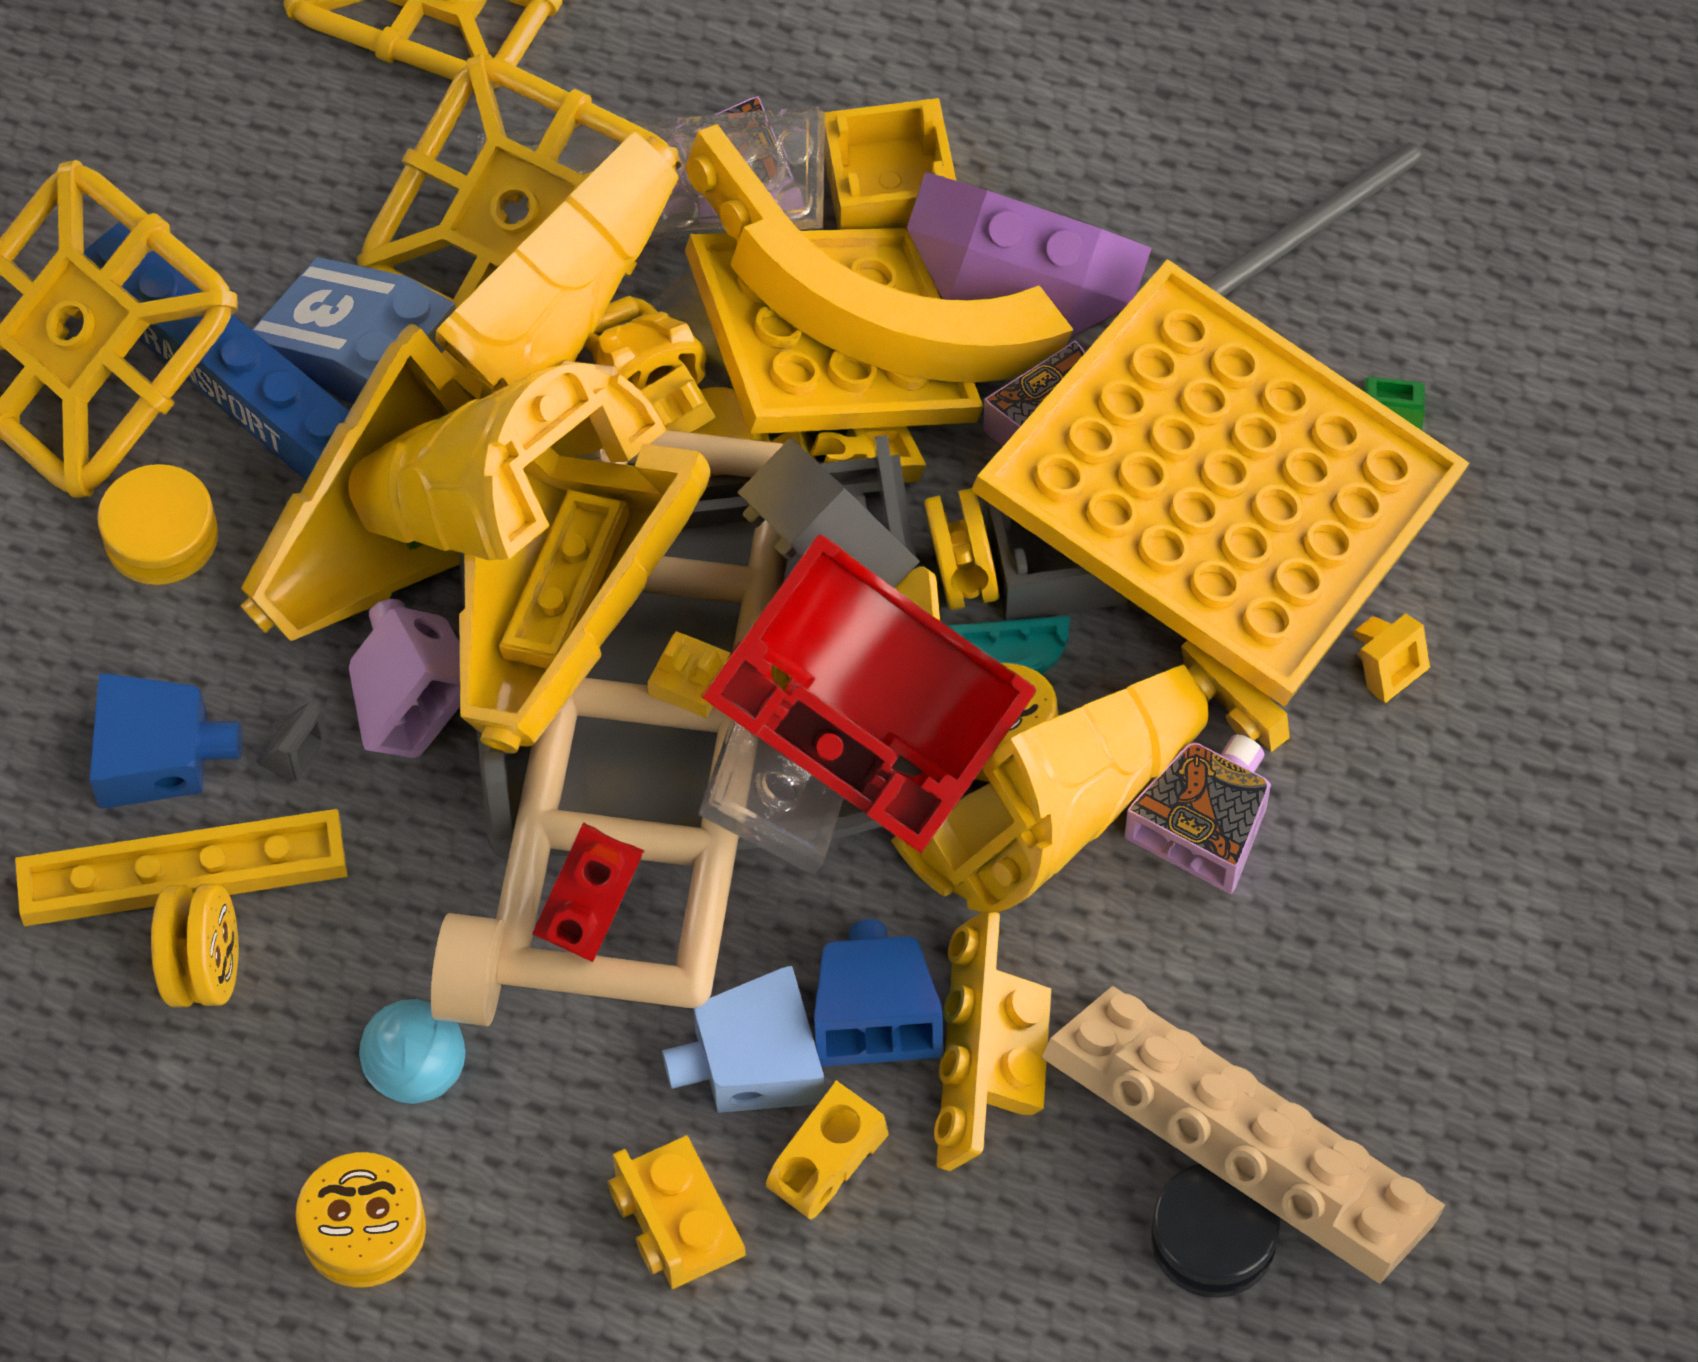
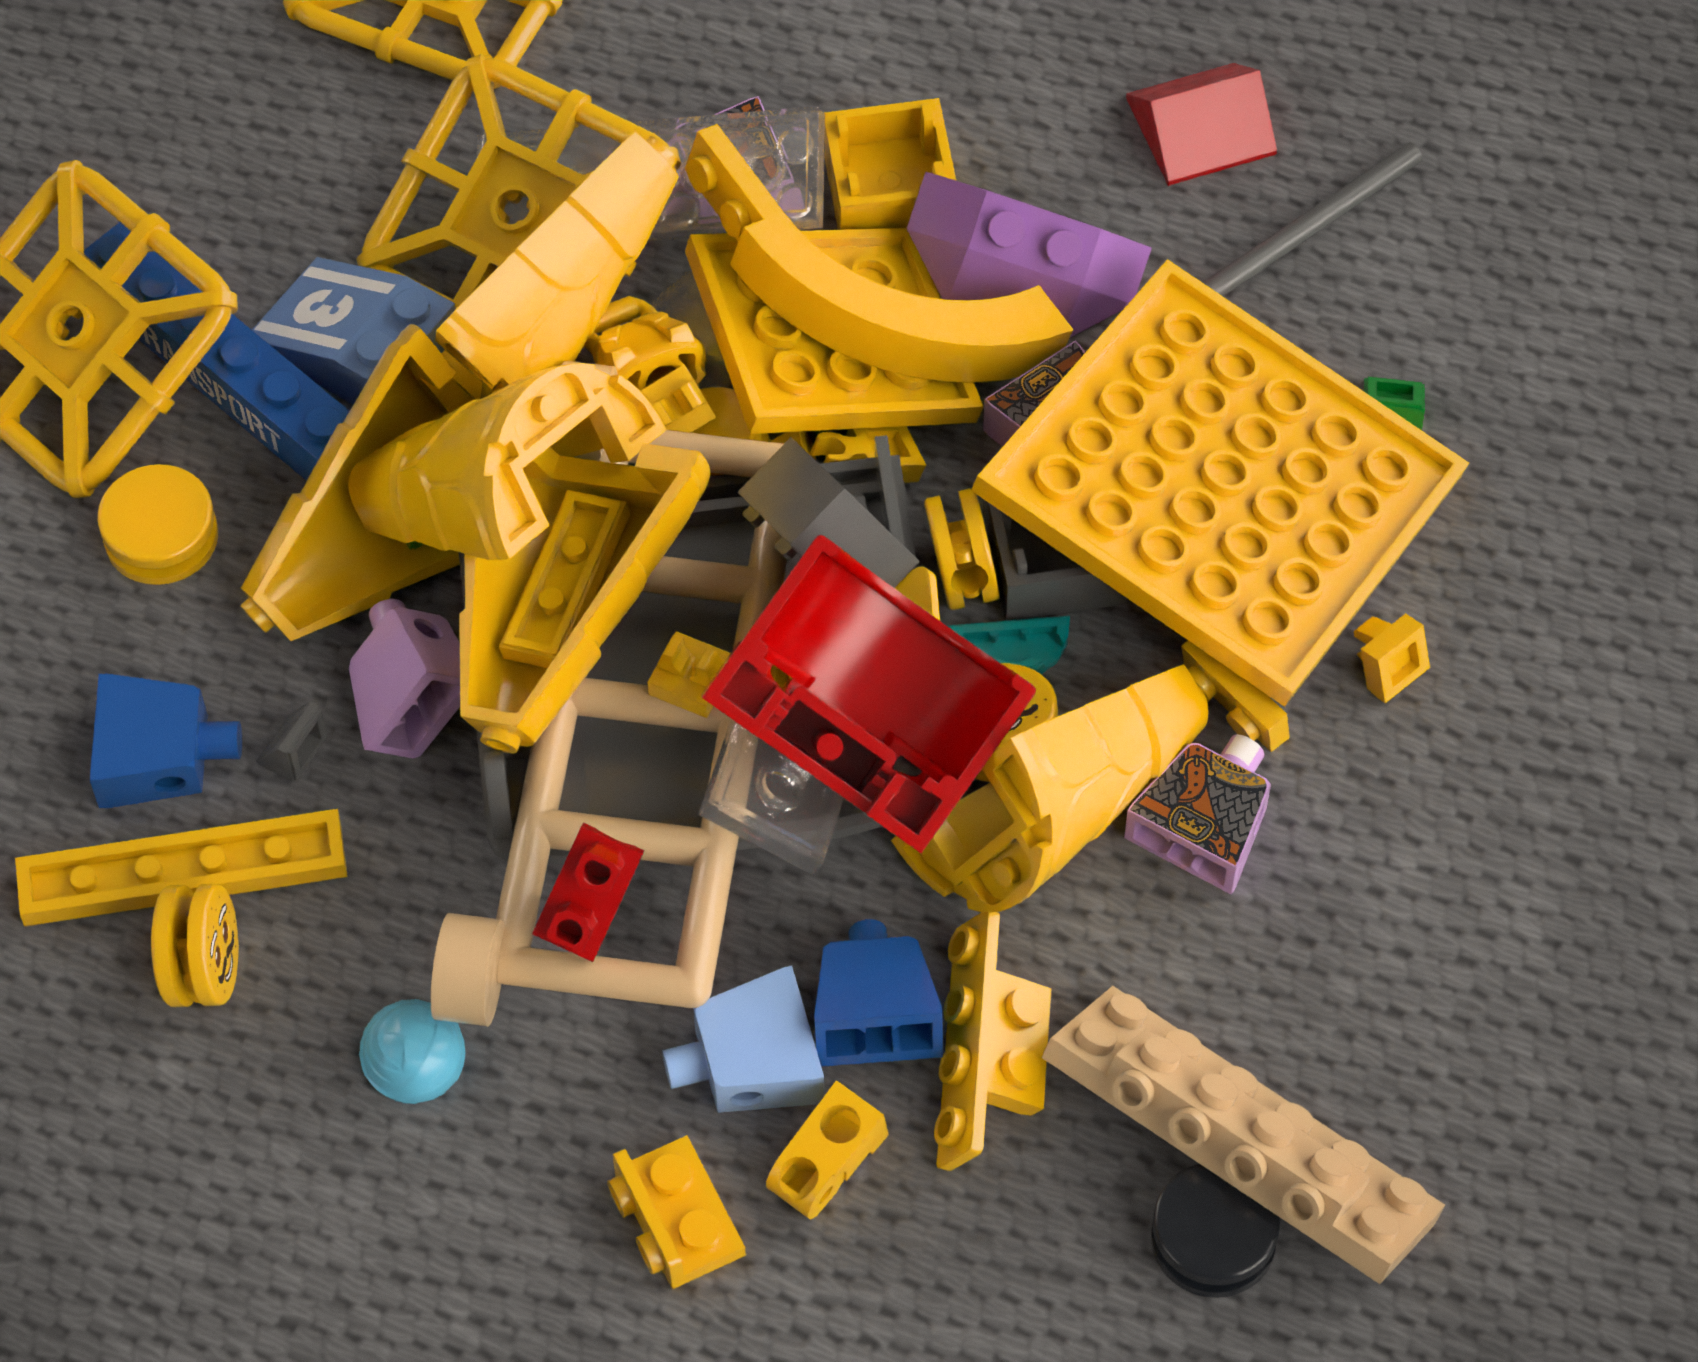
(360, 1219): yellow head -> none
(1205, 121): none -> slope

